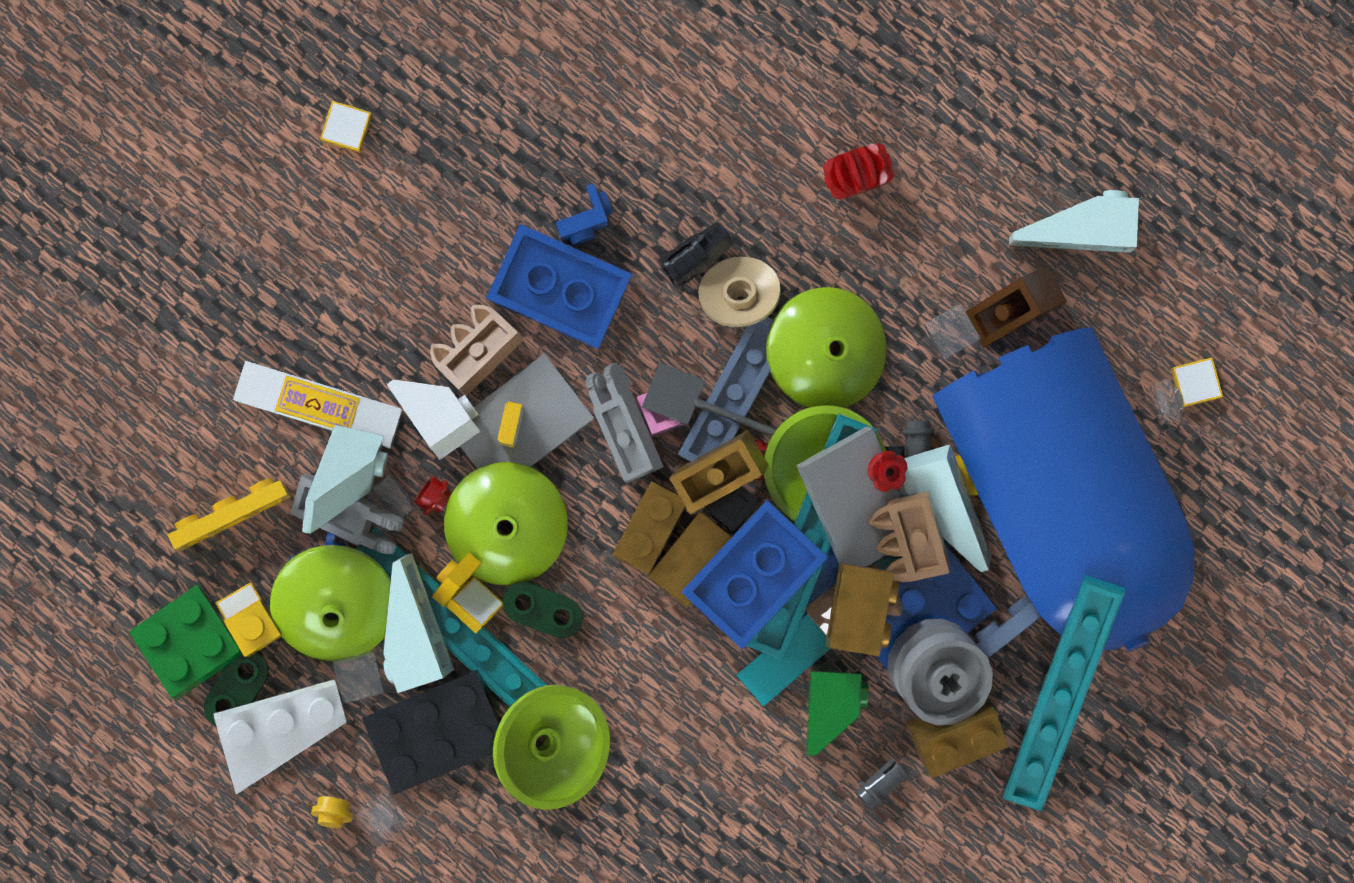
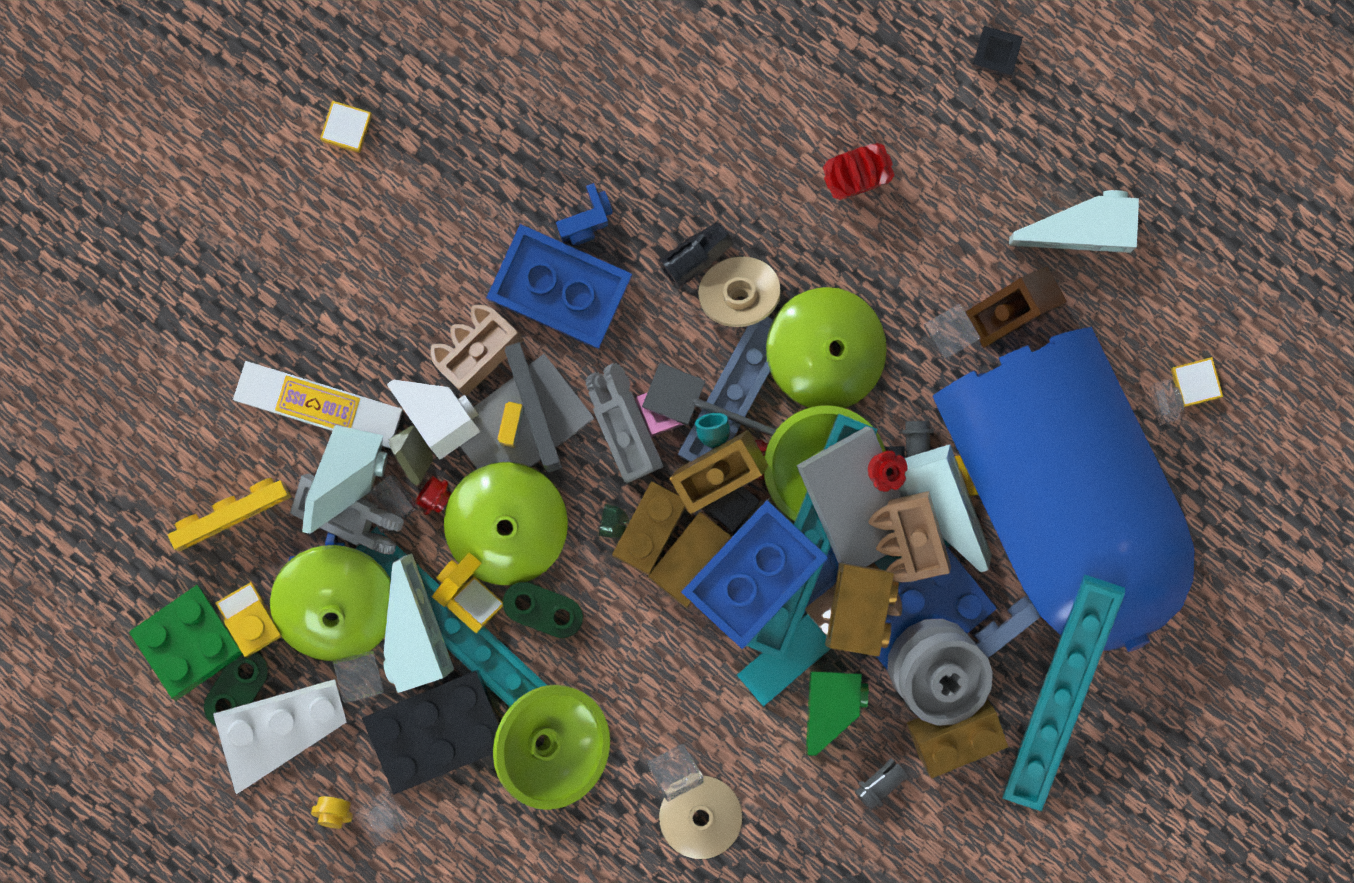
(411, 453): none -> olive slope
(533, 407): none -> dark grey tile
(609, 522): none -> clear green hinge
(675, 772): none -> clear plate
(704, 840): none -> tan dish
(713, 429): none -> teal hinge
(997, 52): none -> black plate

